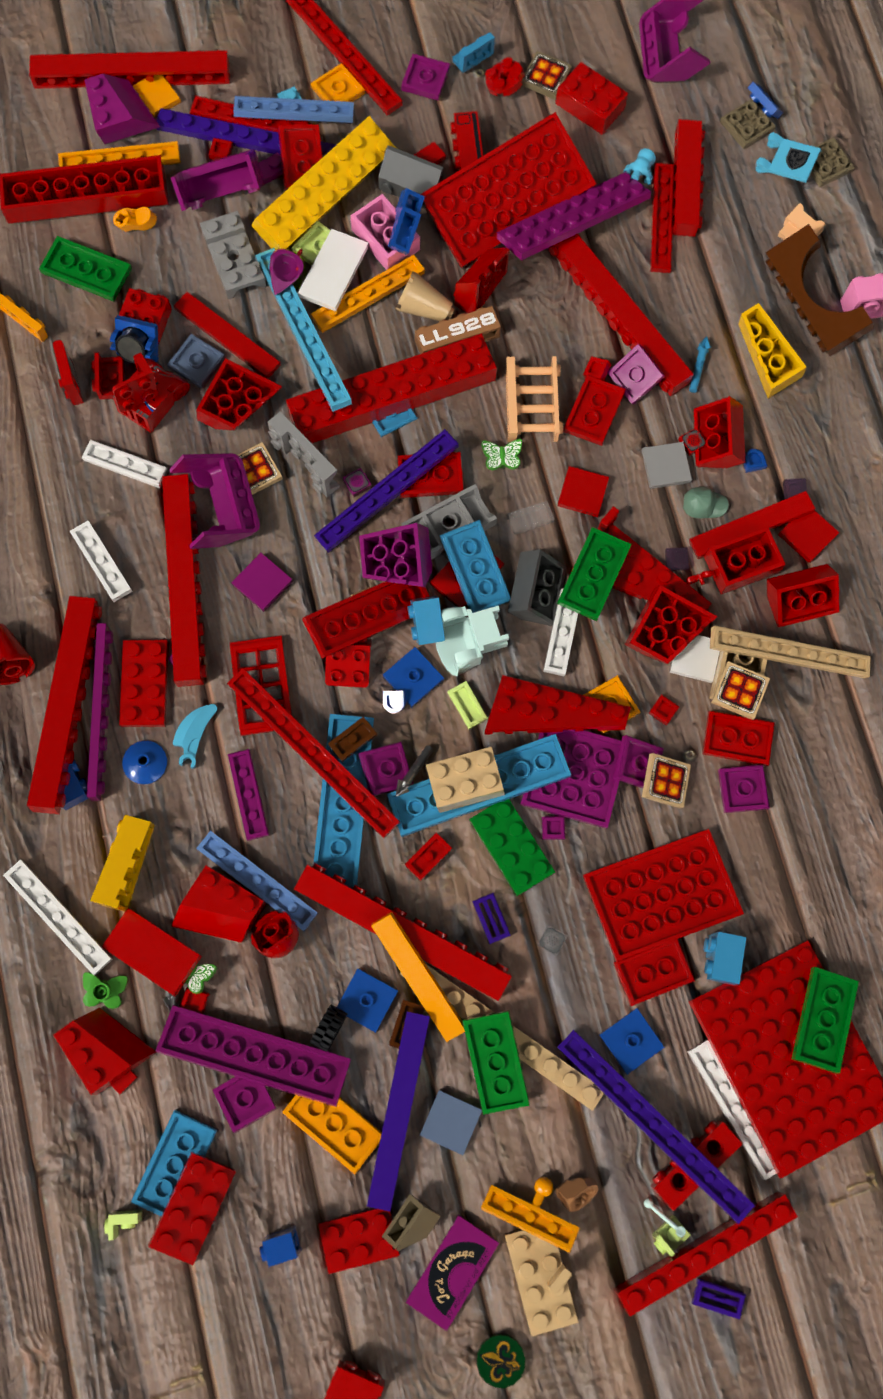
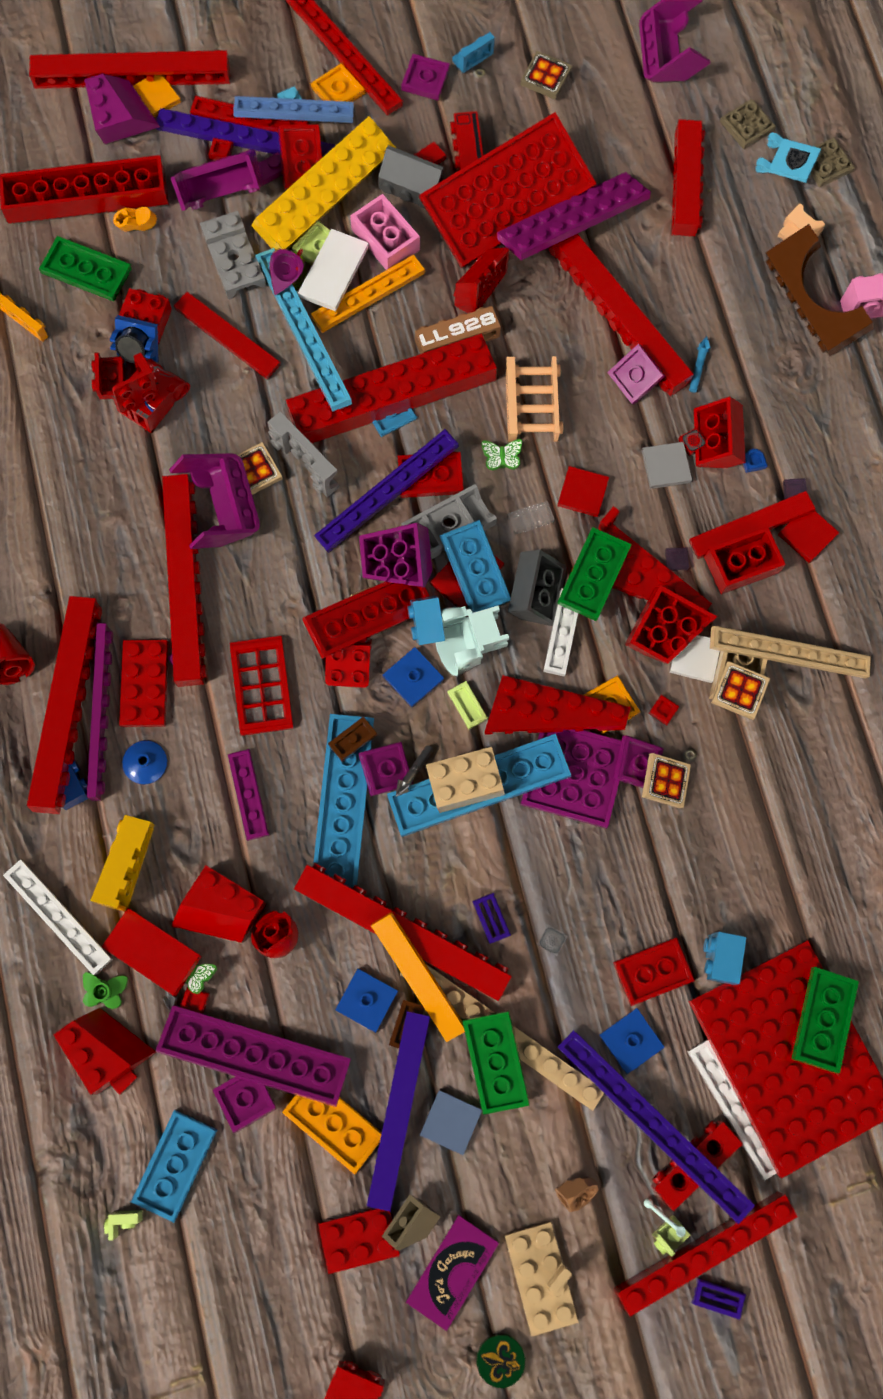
(68, 373): red container -> none
(101, 561): white plate -> none
(124, 463): white tile -> none
(168, 150): light orange plate -> none
(191, 730): medium azure piece -> none
(192, 1208): red plate -> none
(196, 361): sand blue tile -> none
(234, 396): red wedge -> none
(256, 880): medium blue plate -> none
(262, 582): magenta tile -> none
(280, 1246): blue brick -> none
(313, 753): red plate -> none
(328, 1028): black tyre -> none
(357, 482): tile -> none
(394, 701): tile -> none
(406, 221): blue slope -> none
(424, 300): tan cone -> none
(428, 856): red plate -> none
(506, 68): red plate -> none
(512, 846): green plate -> none
(530, 1216): light orange plate -> none
(553, 828): magenta tile -> none
(591, 98): red brick -> none
(594, 410): red plate -> none
(597, 368): red plate -> none
(642, 165): medium azure piece -> none
(662, 218): red tile -> none
(662, 895): red plate -> none
(704, 503): sand green piece -> none
(705, 574): red piece -> none
(738, 738): red tile -> none
(743, 789): magenta tile -> none
(759, 95): blue plate -> none
(770, 351): yellow wedge -> none
(803, 595): red slope -> none

